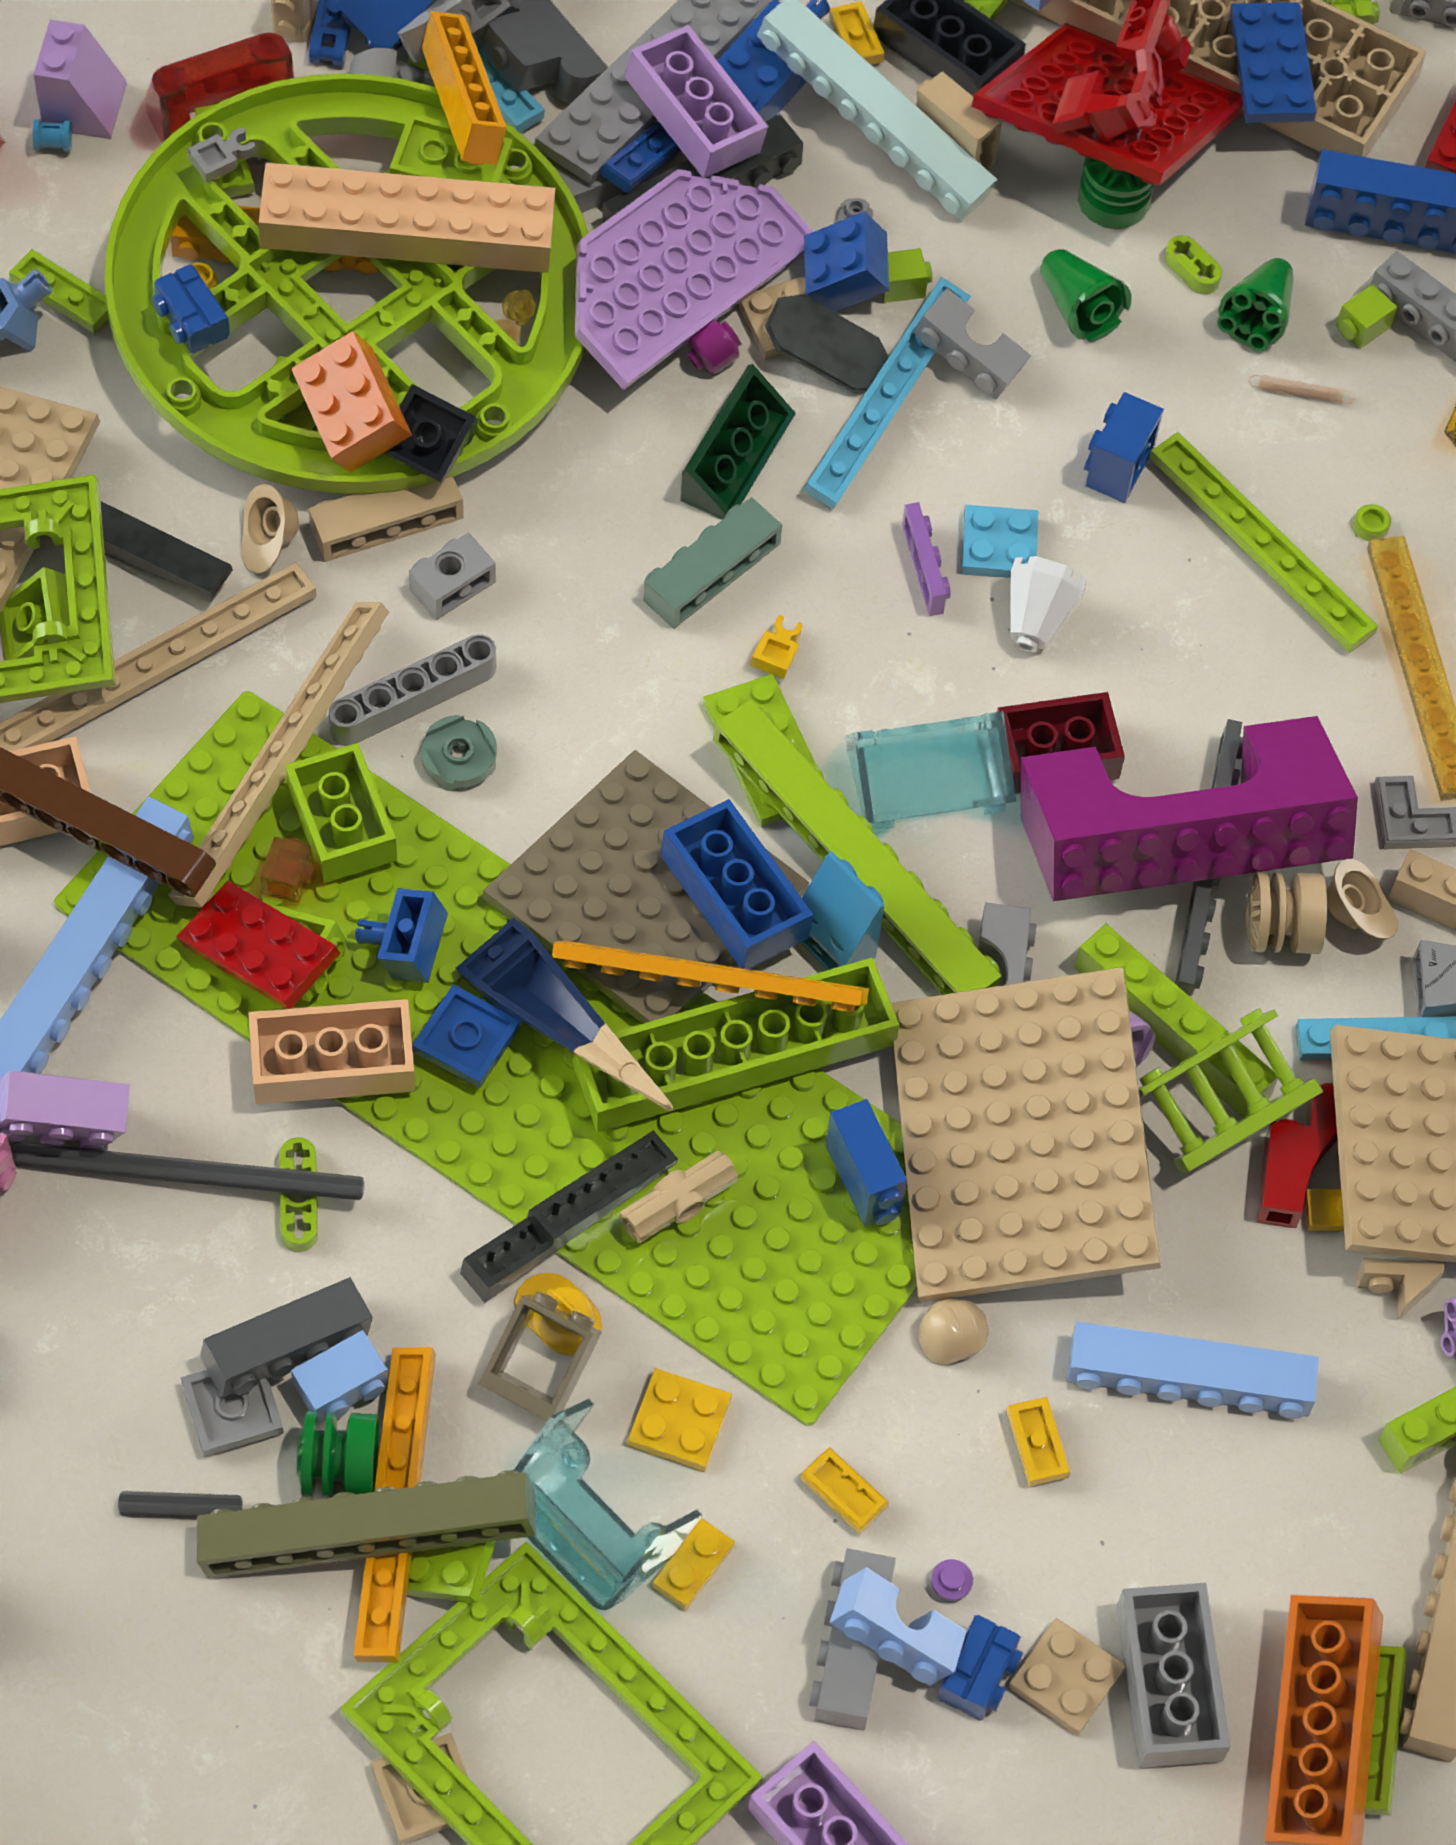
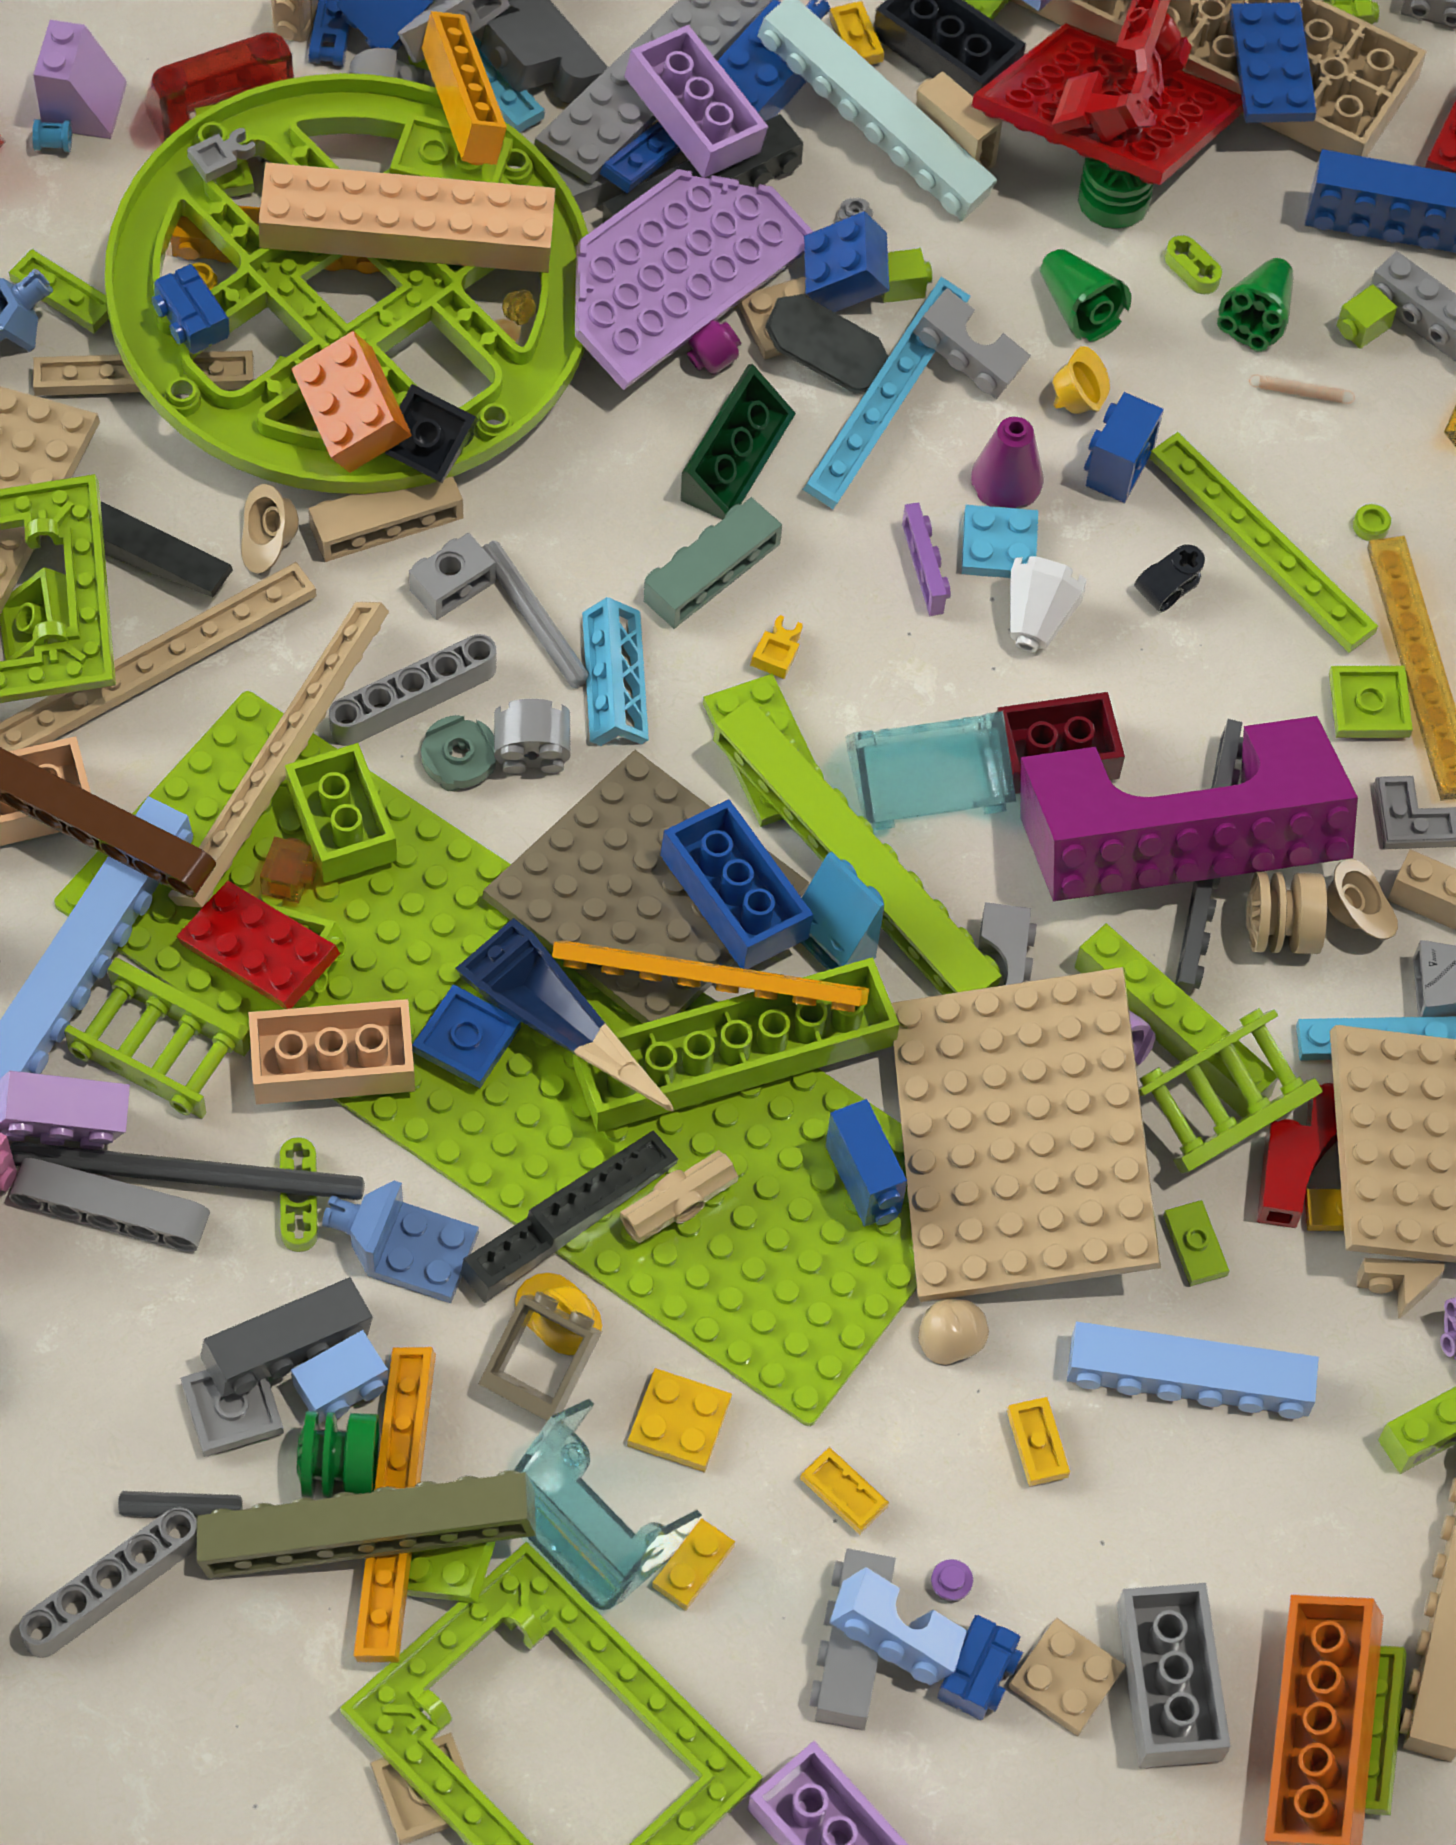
(103, 1601): none -> light grey beam
(109, 375): none -> tan plate
(109, 1204): none -> light grey beam
(159, 1001): none -> lime fence
(404, 1241): none -> medium blue plate
(409, 937): blue brick -> none
(532, 736): none -> light grey brick
(537, 616): none -> light grey axle
(608, 667): none -> medium azure fence
(1009, 466): none -> magenta cone
(1082, 382): none -> yellow piece
(1171, 577): none -> black piece
(1196, 1243): none -> lime plate
(1370, 702): none -> lime plate

